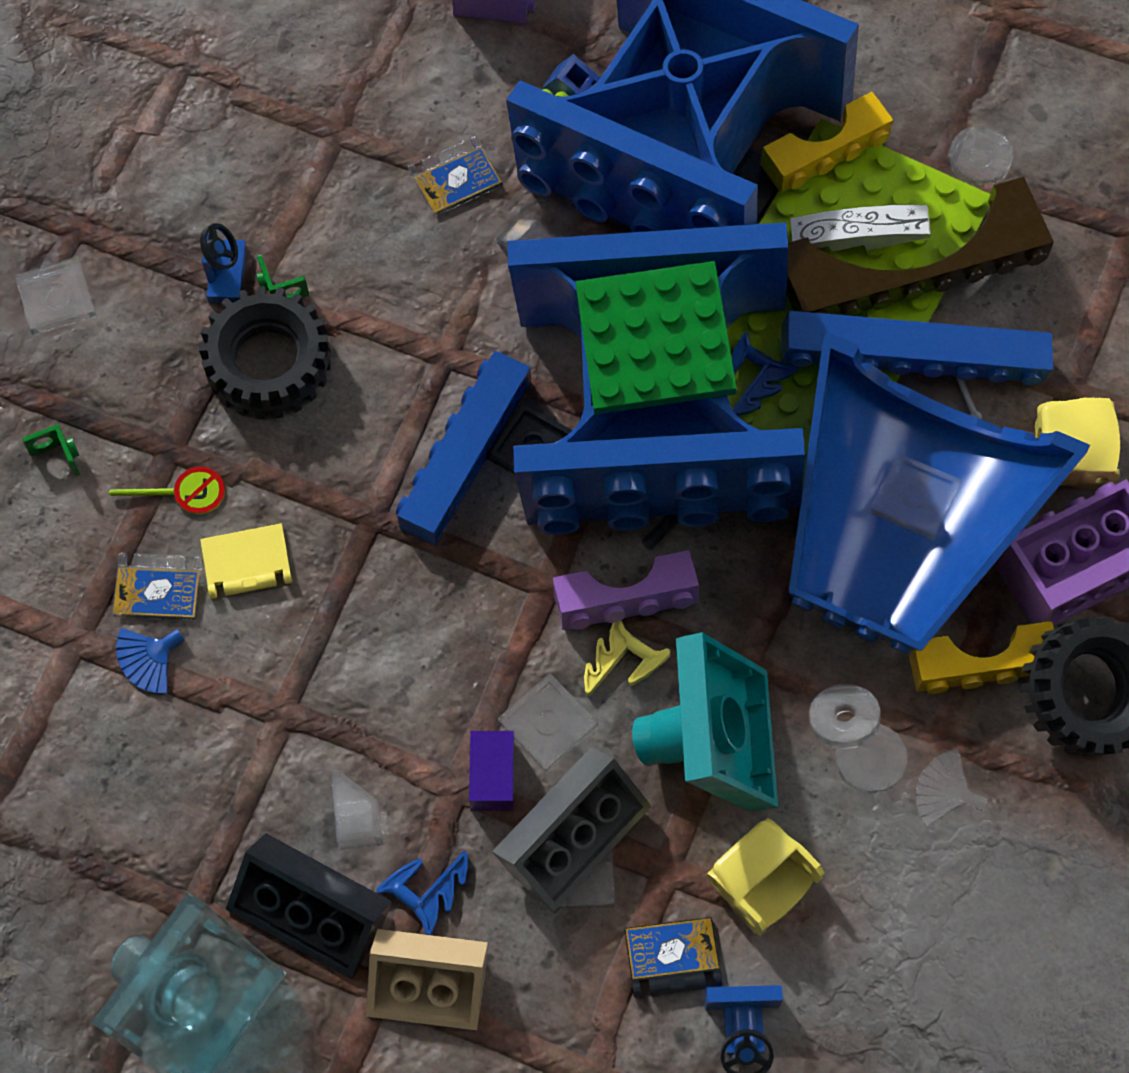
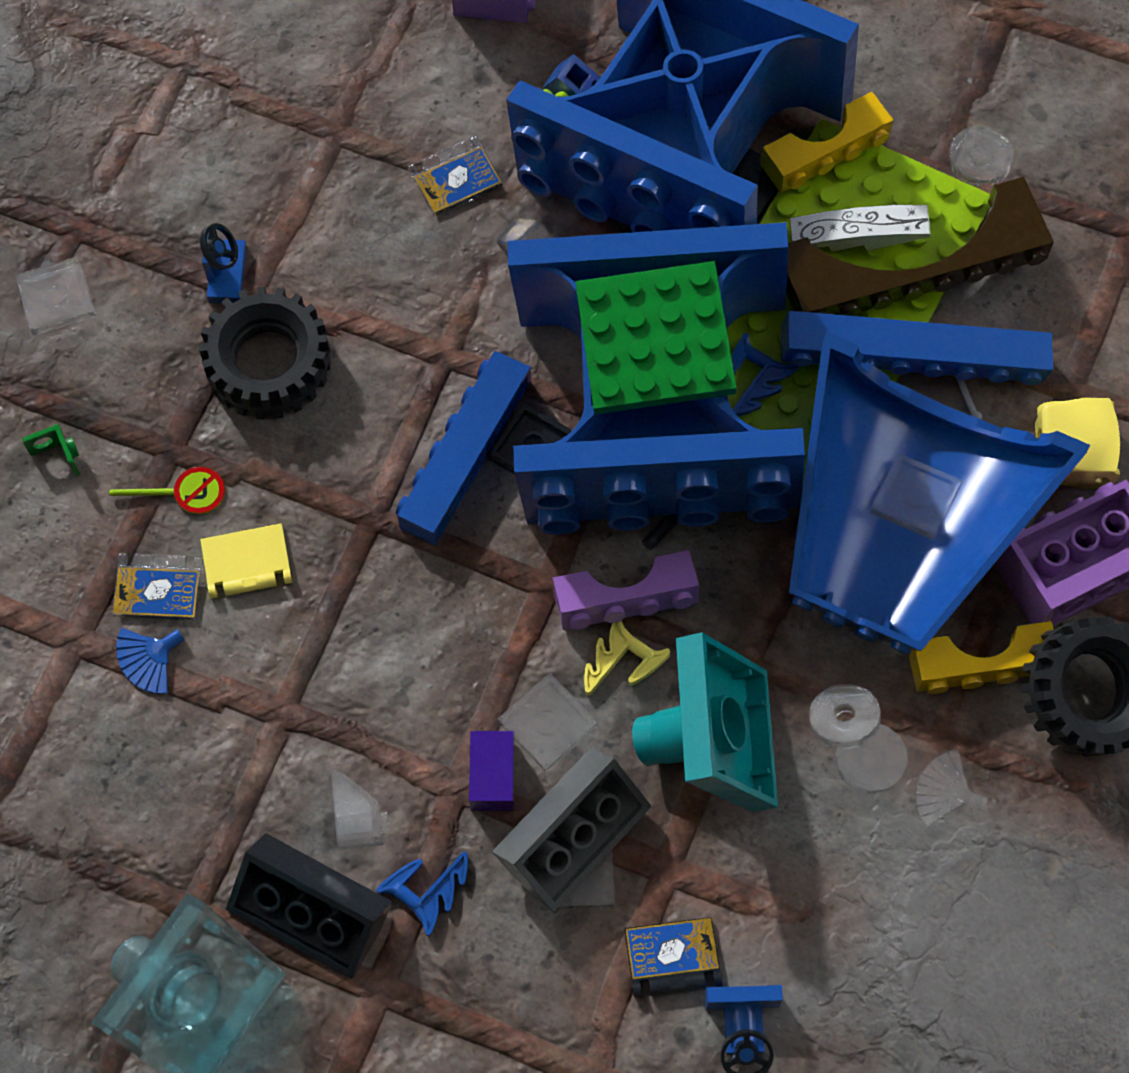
(264, 280): green bracket -> none
(426, 979): tan slope -> none
(764, 875): light yellow piece -> none

